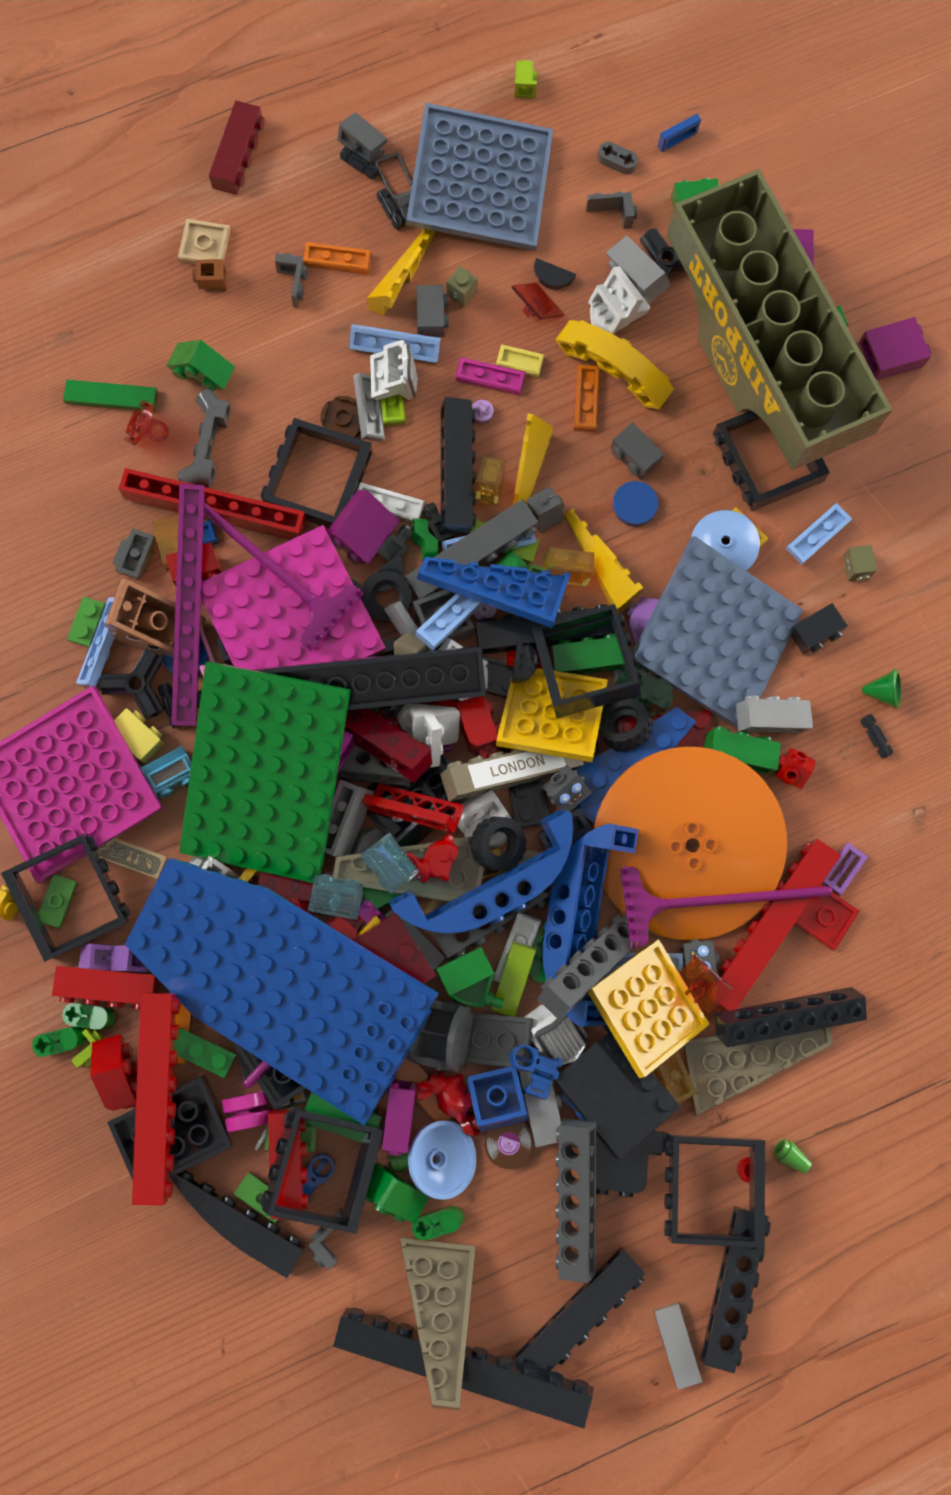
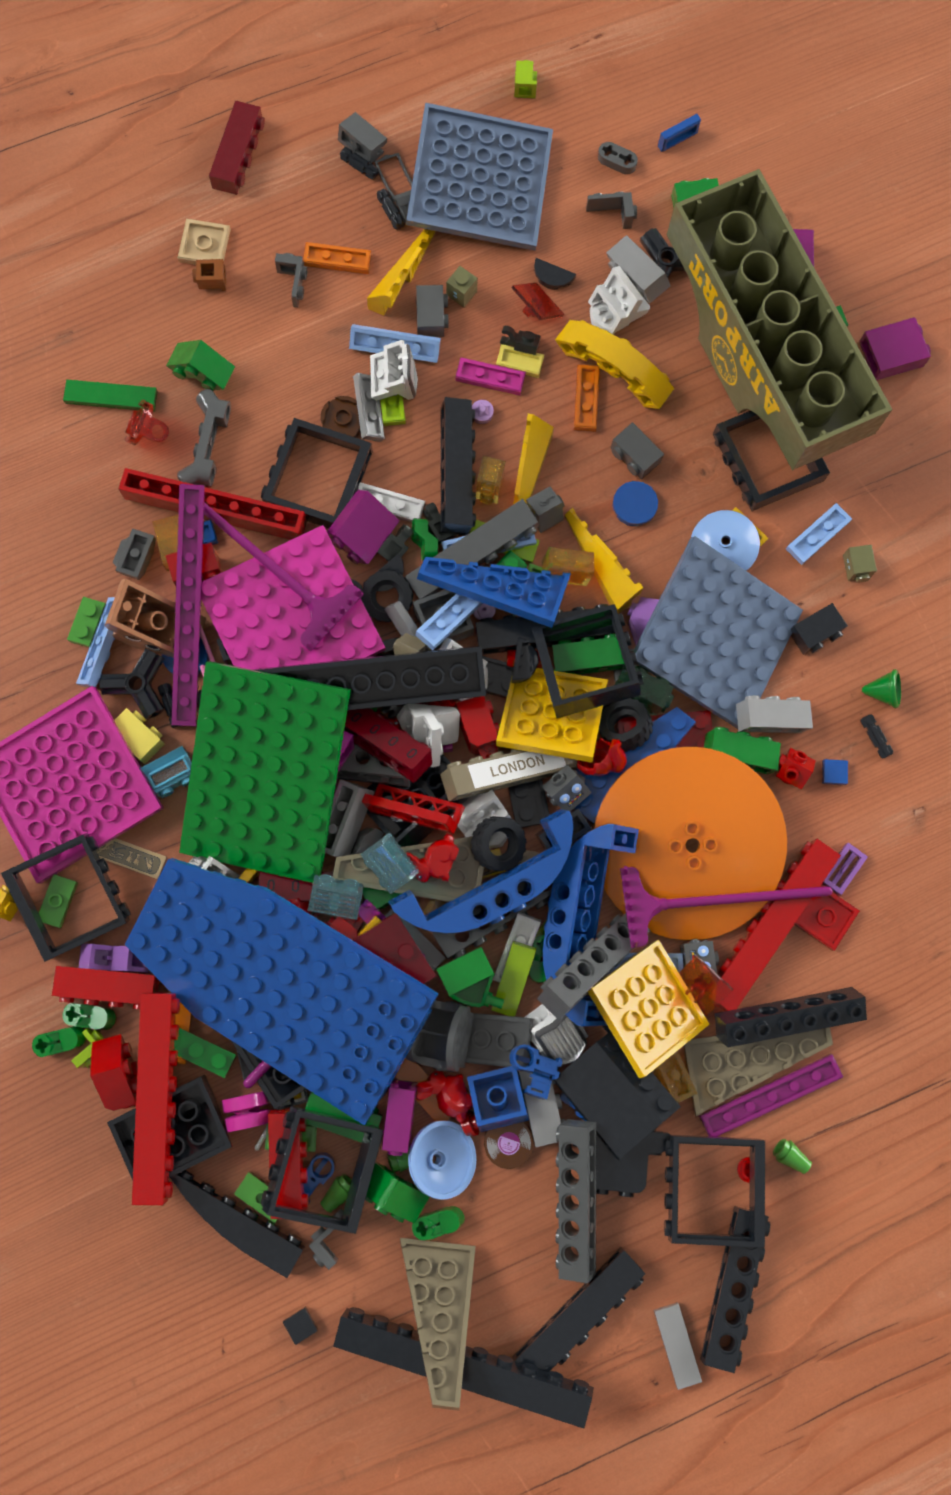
(300, 1325): none -> black tile
(337, 1193): none -> bright green cone
(523, 341): none -> pearl dark grey plate
(607, 758): none -> red hair
(771, 1096): none -> magenta tile
(835, 772): none -> blue tile

